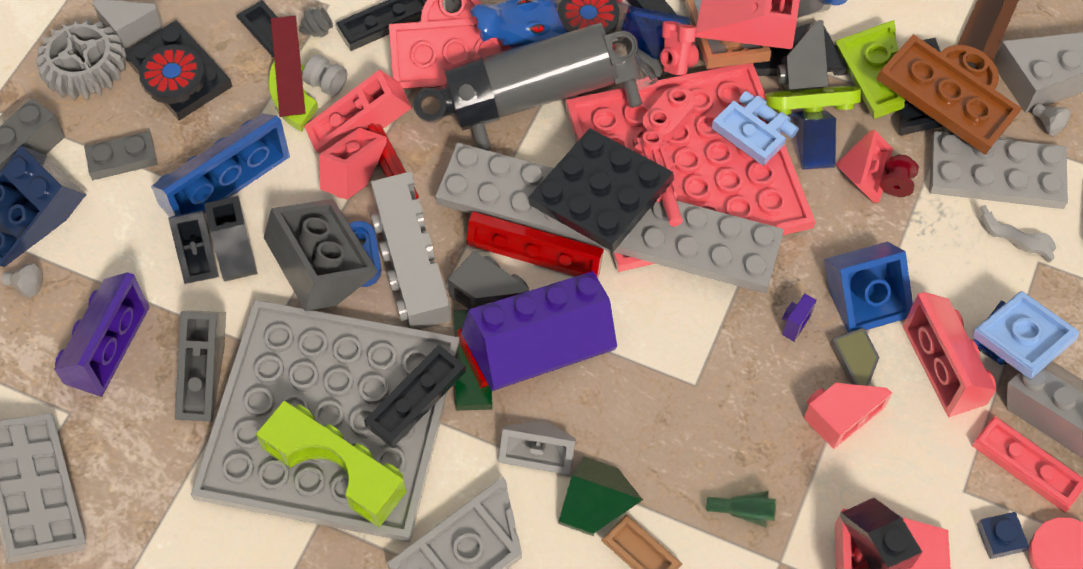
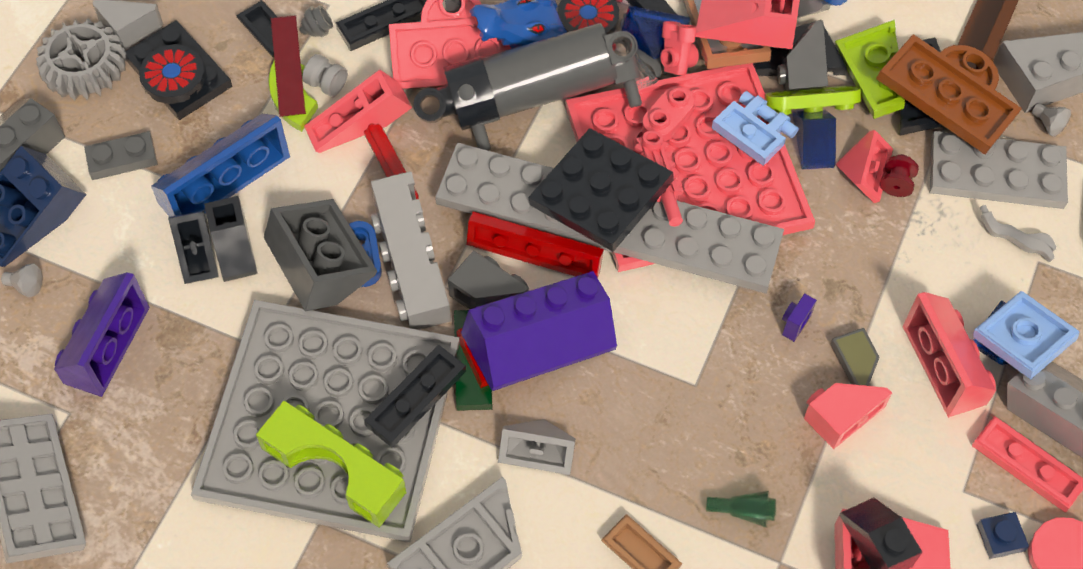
(199, 364): dark grey slope -> none
(350, 163): coral slope -> none
(596, 497): dark green slope -> none
(870, 286): blue slope -> none

